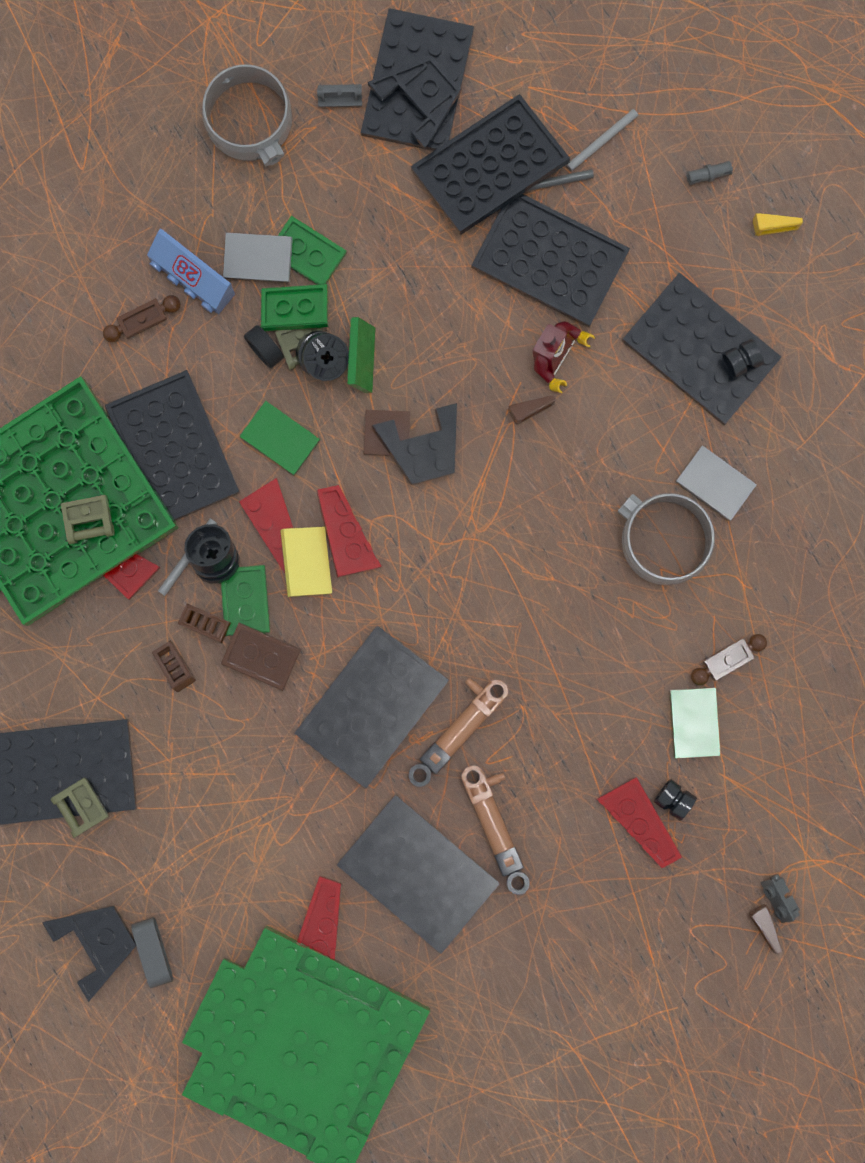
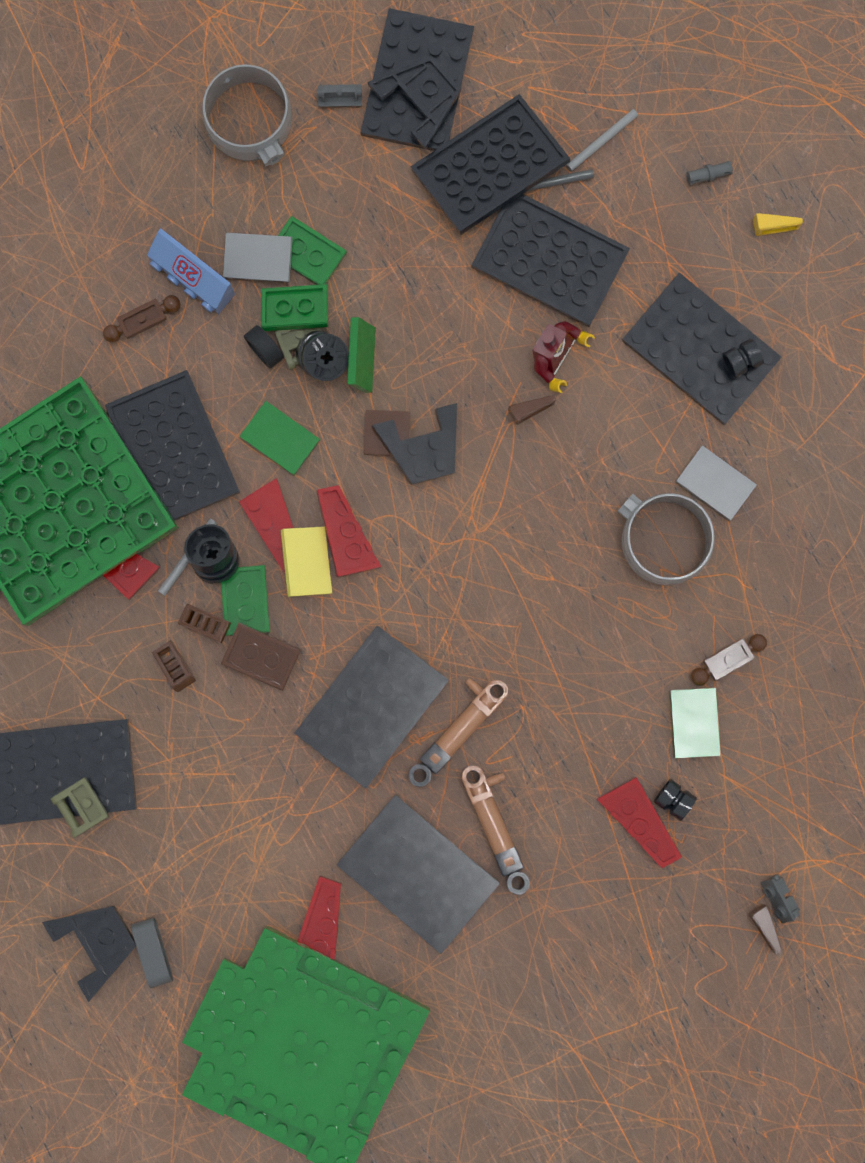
(87, 511): olive plate -> none

